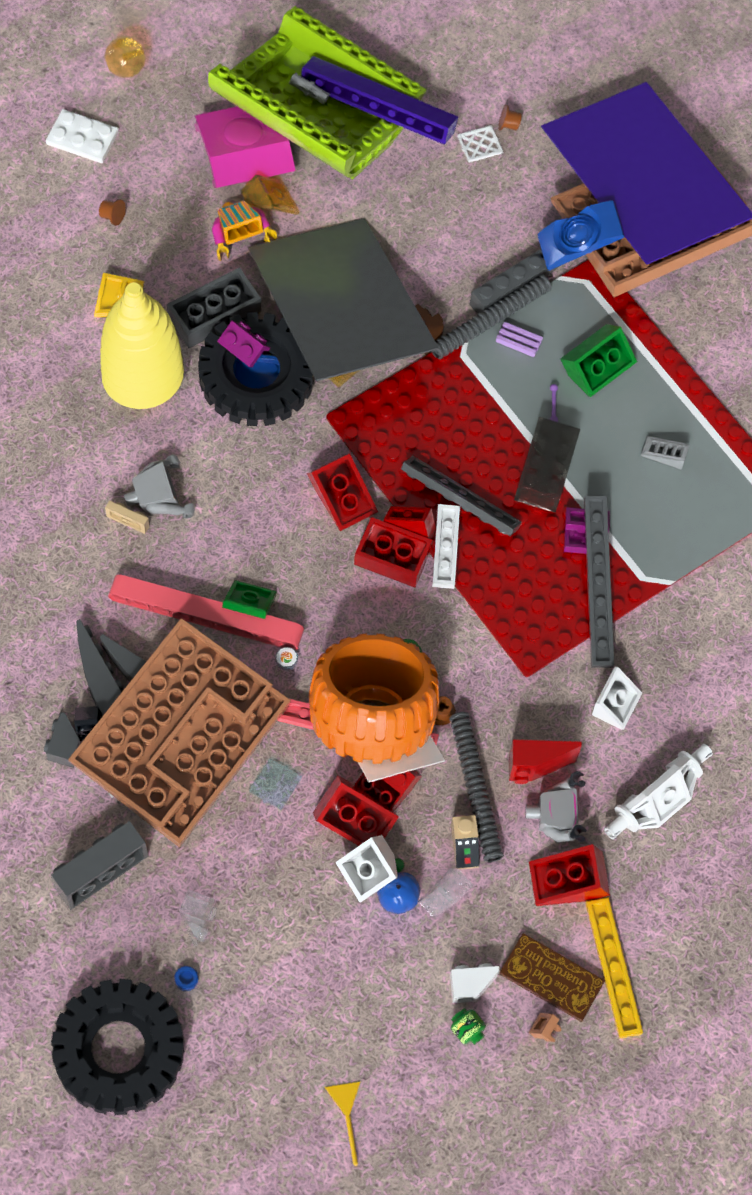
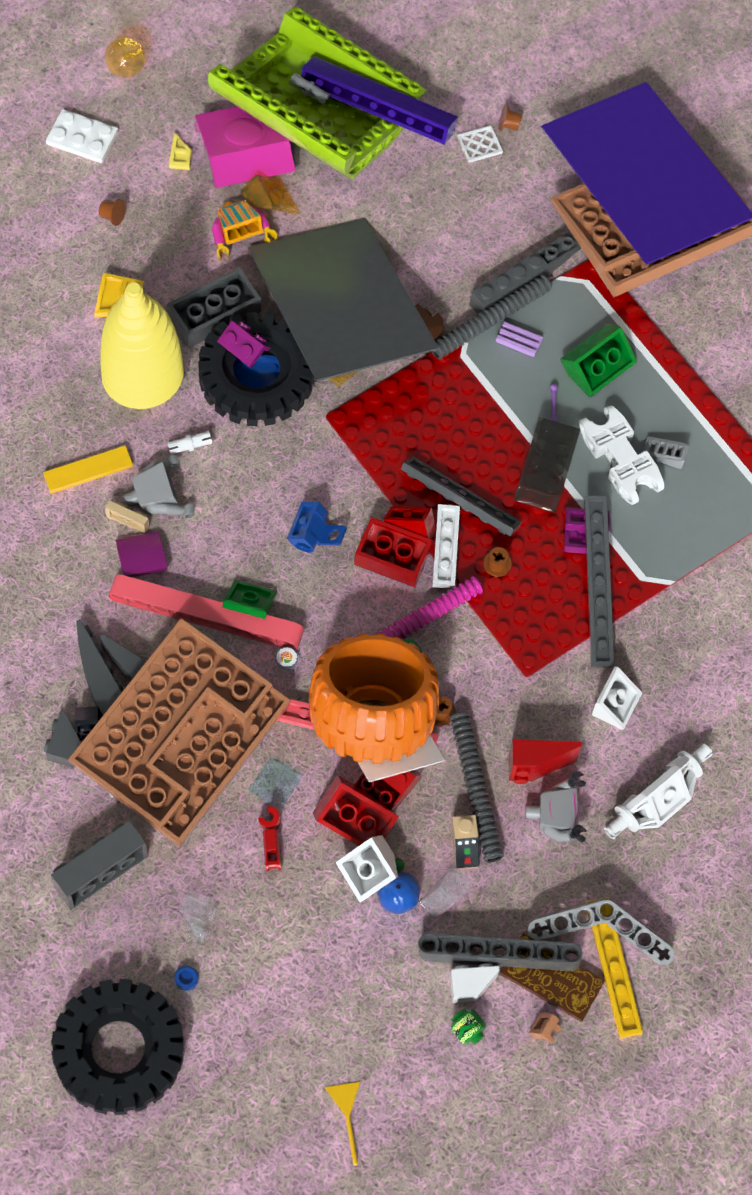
(87, 469): none -> yellow tile
(141, 554): none -> magenta slope
(180, 154): none -> light yellow tile
(189, 442): none -> white pin
(271, 838): none -> red piece
(310, 528): none -> blue piece
(343, 491): red slope -> none
(434, 609): none -> dark pink piece
(497, 562): none -> dark orange piece
(509, 959): none -> dark grey beam
(569, 877): red slope -> none
(580, 234): blue slope -> none
(597, 918): none -> light grey beam
(628, 467): none -> white piece

